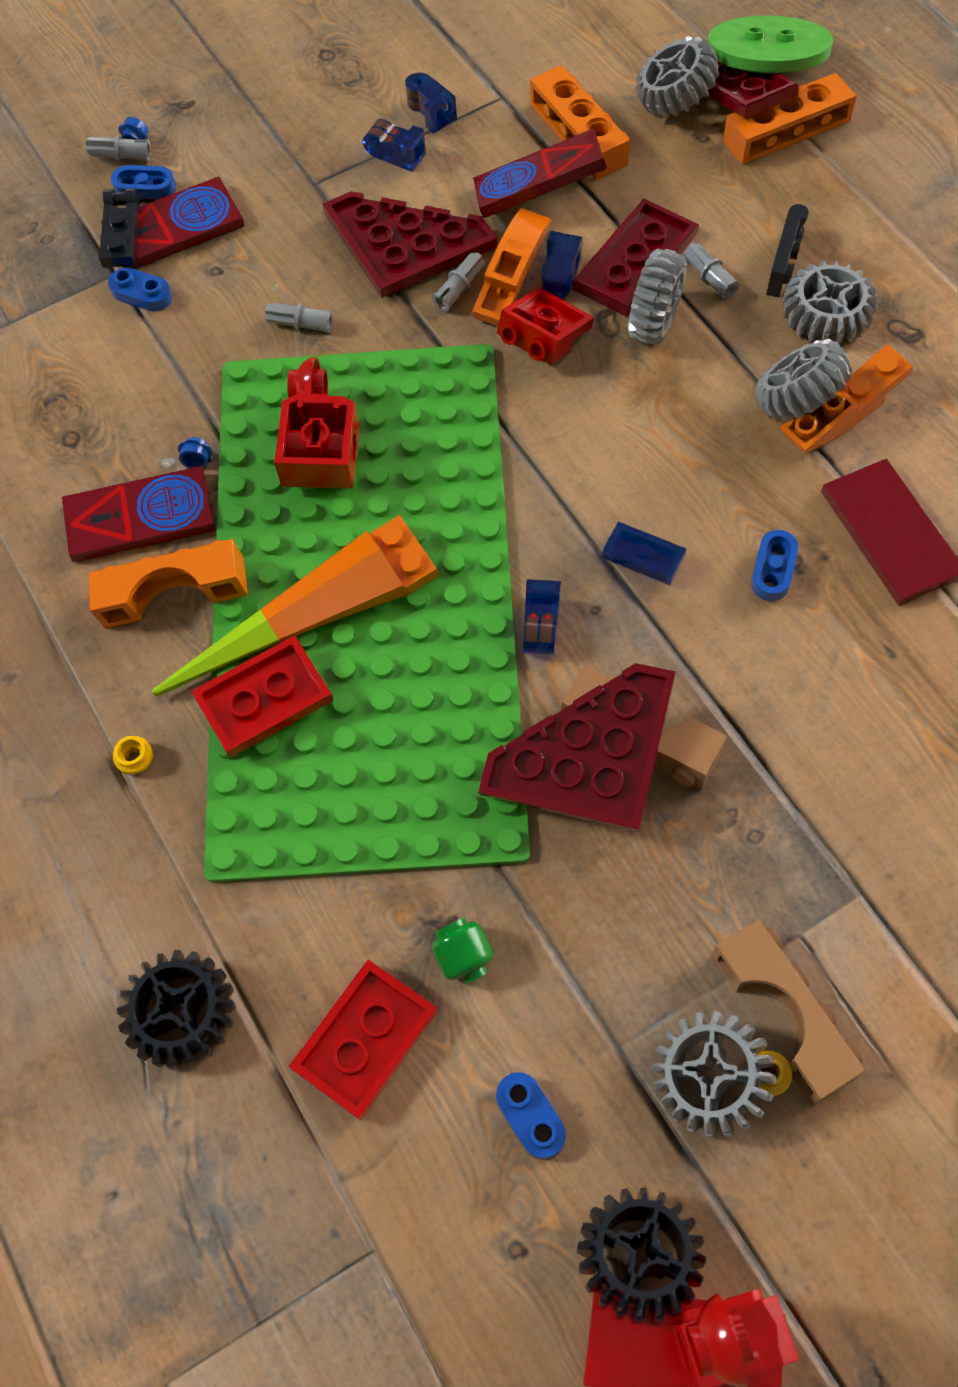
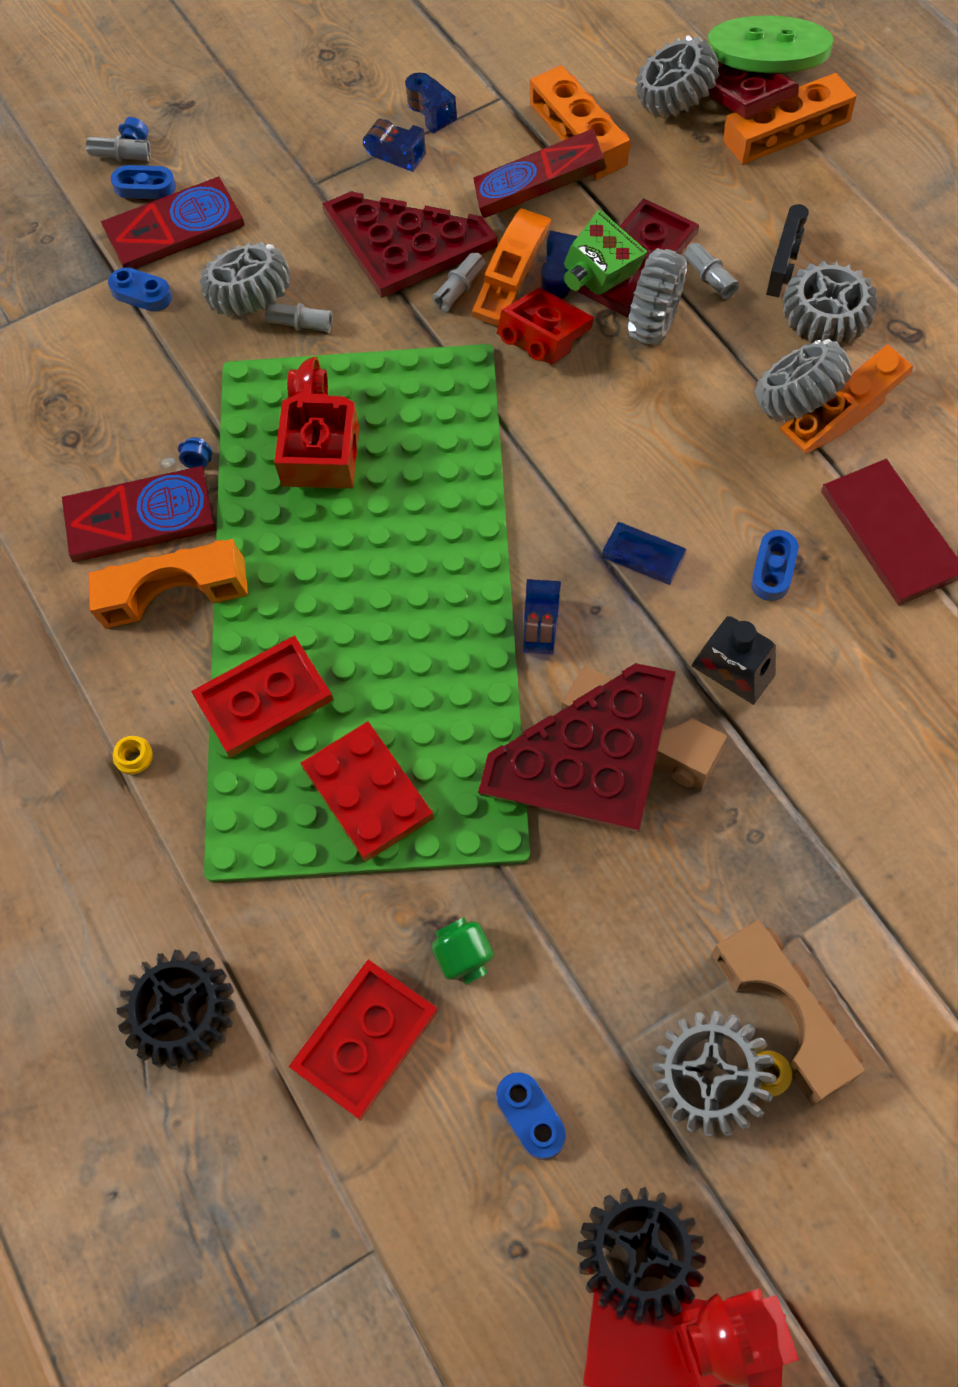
(119, 228): black plate -> none
(245, 279): none -> light grey gear
(357, 577): orange plate -> none
(367, 791): none -> red plate
(602, 256): none -> bright green torso
(738, 659): none -> black torso

